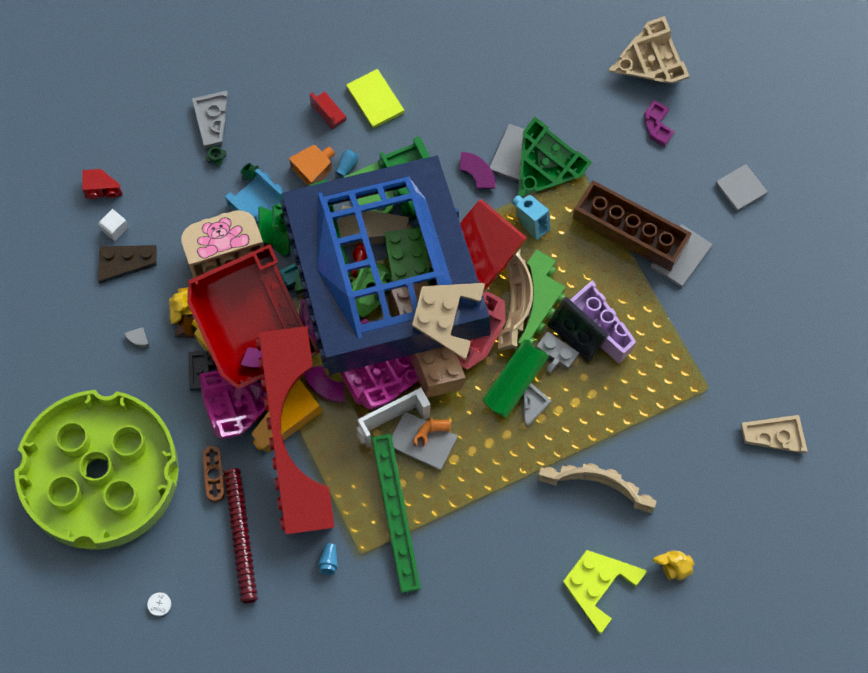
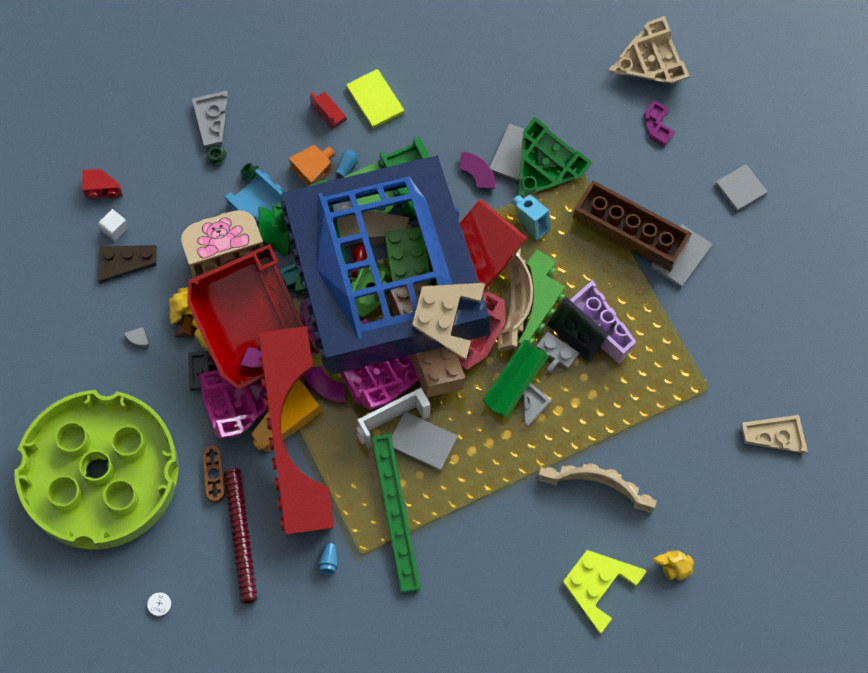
(430, 426): orange piece -> none

